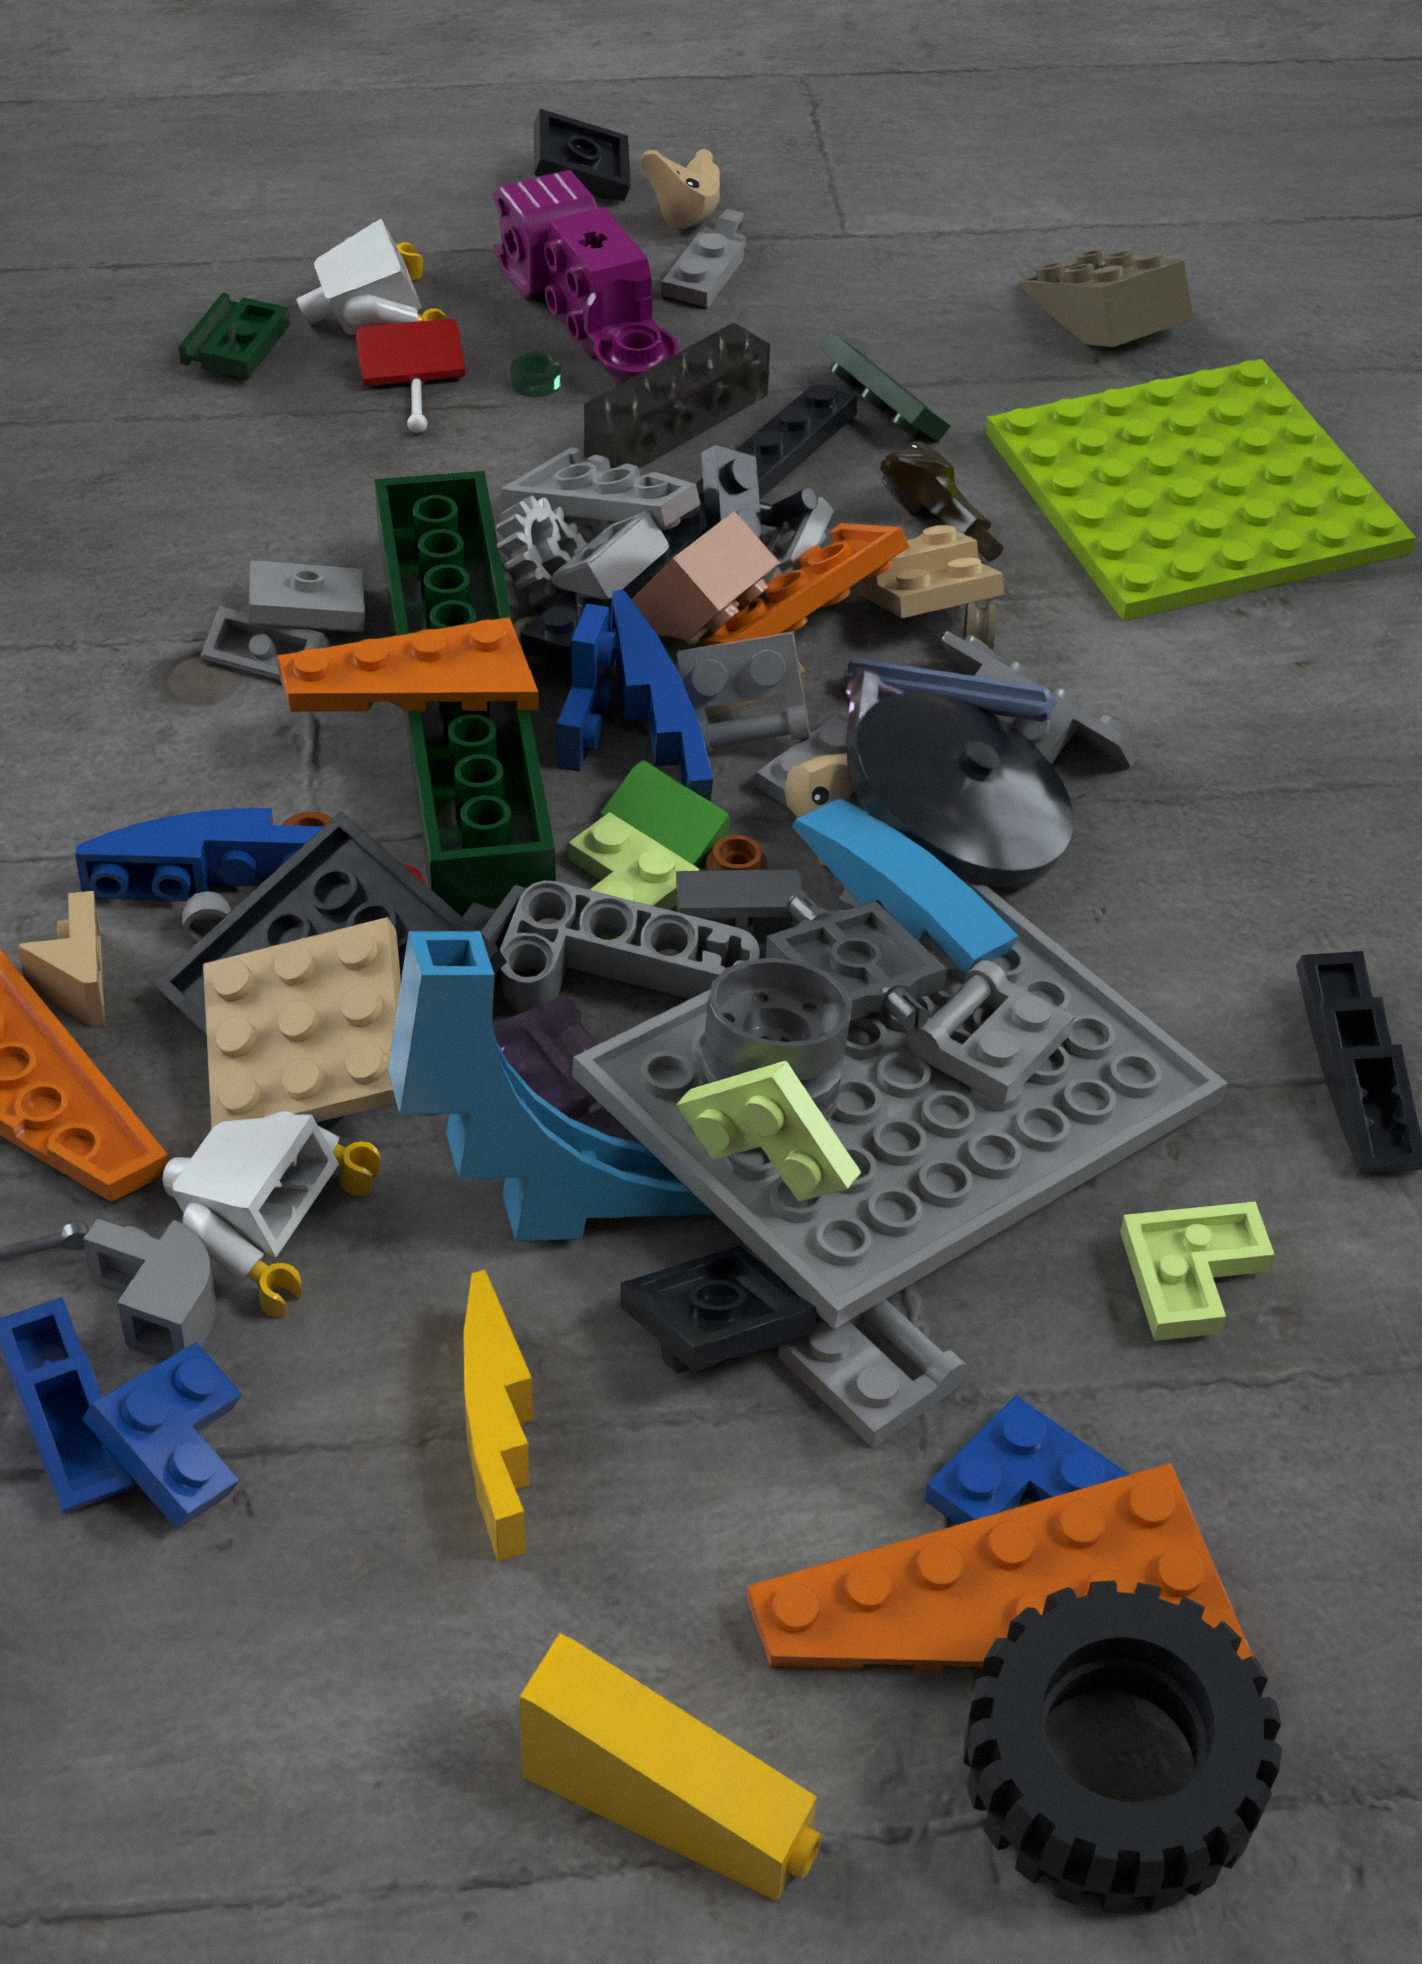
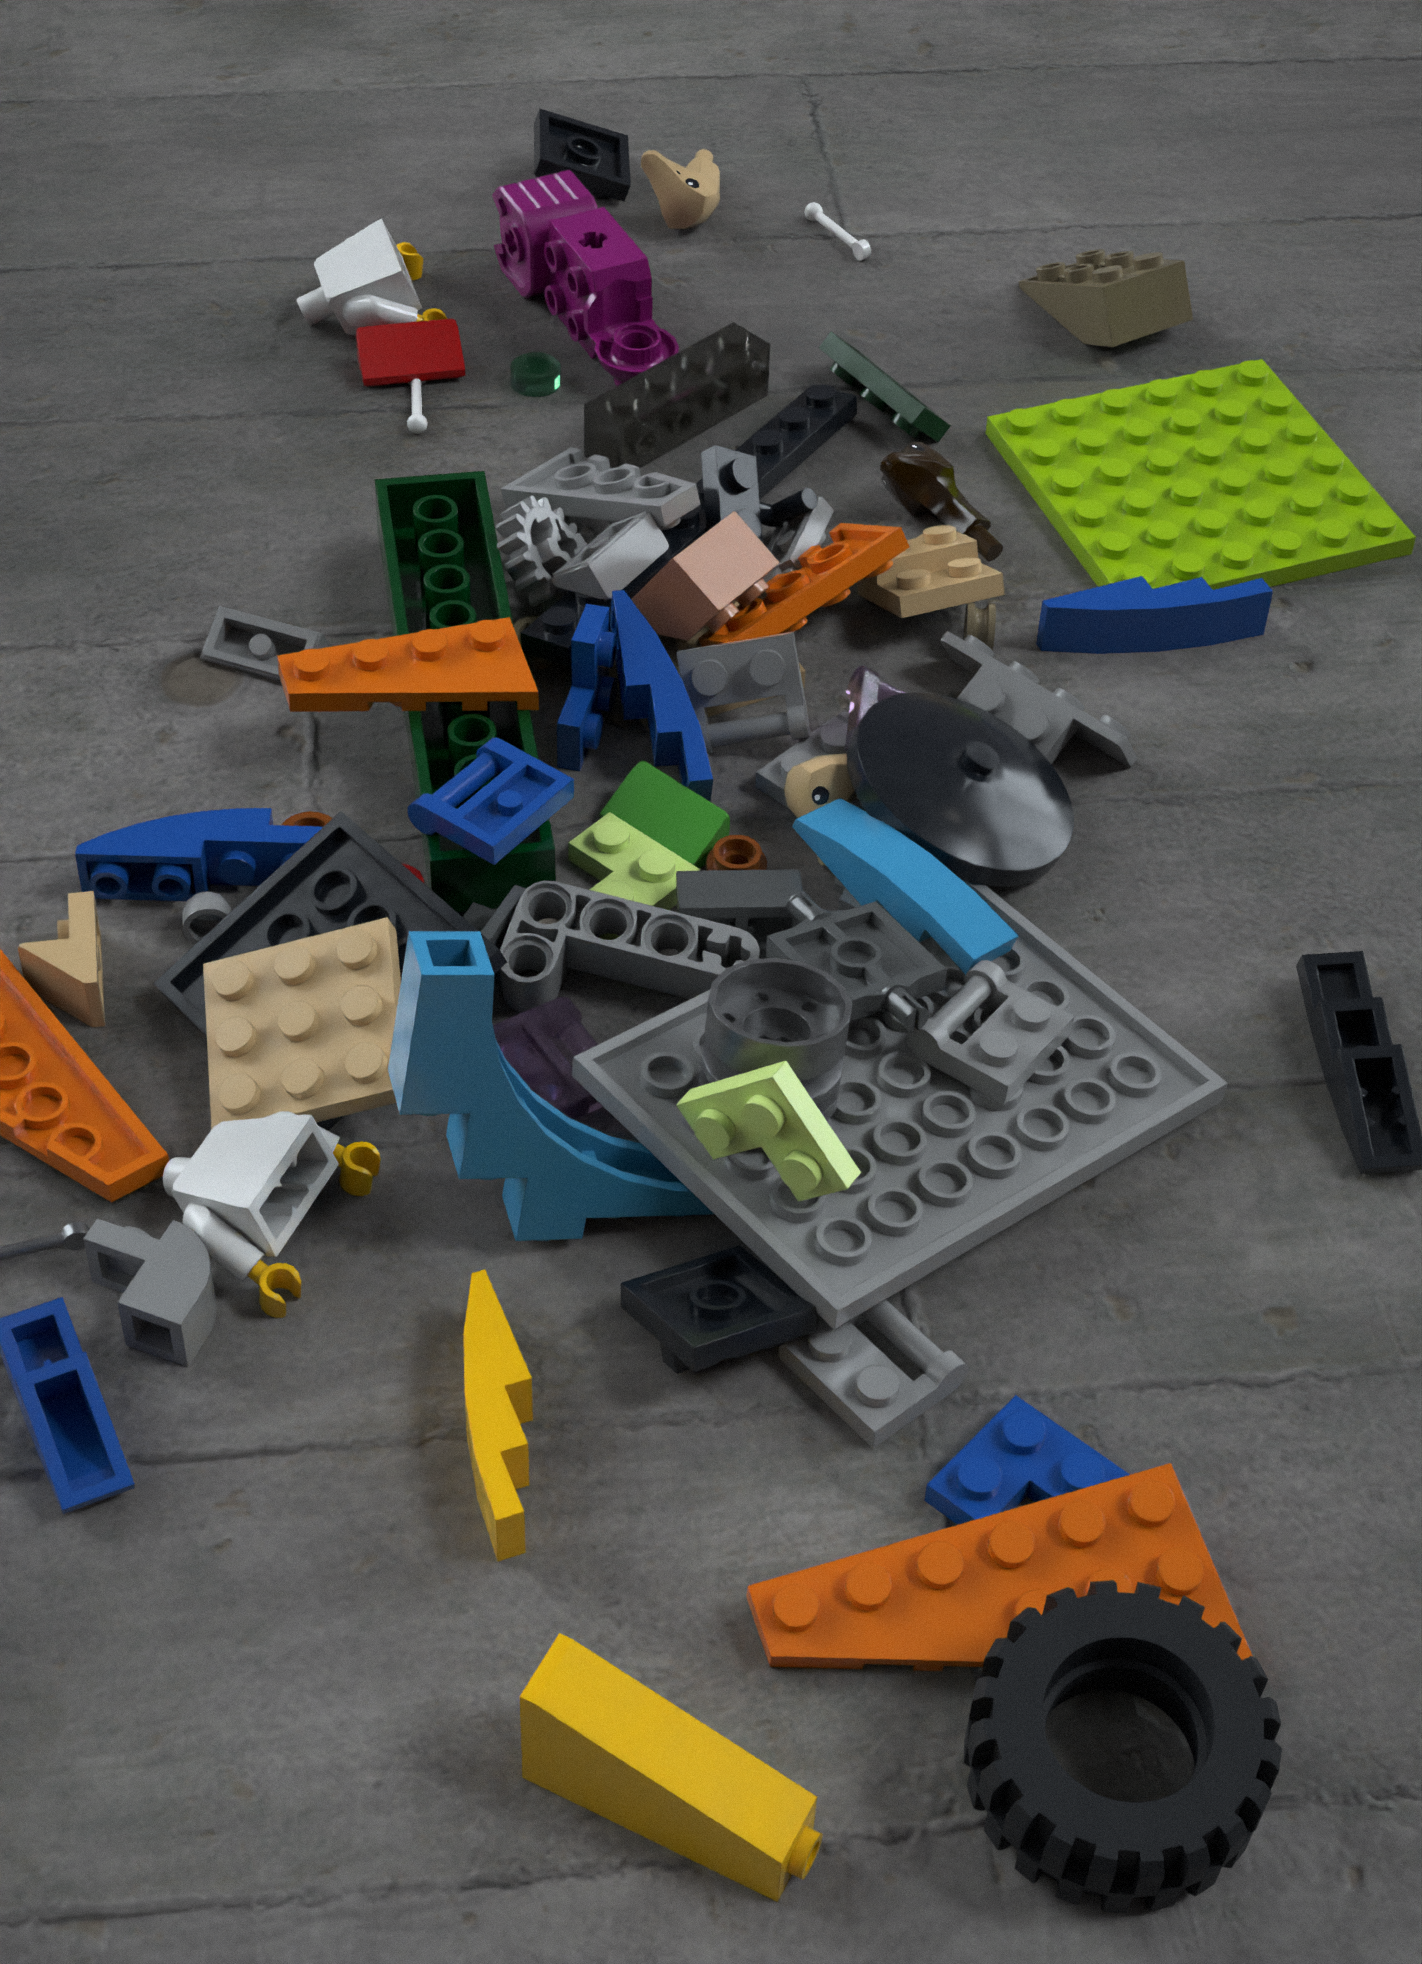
(155, 1434): blue plate -> none
(235, 336): dark green plate -> none
(306, 596): light grey plate -> none
(503, 811): none -> blue plate
(707, 262): light grey hinge -> none
(861, 248): none -> white hinge
(991, 695): sand blue axle -> none
(1137, 619): none -> blue slope
(1181, 1253): yellowish green plate -> none

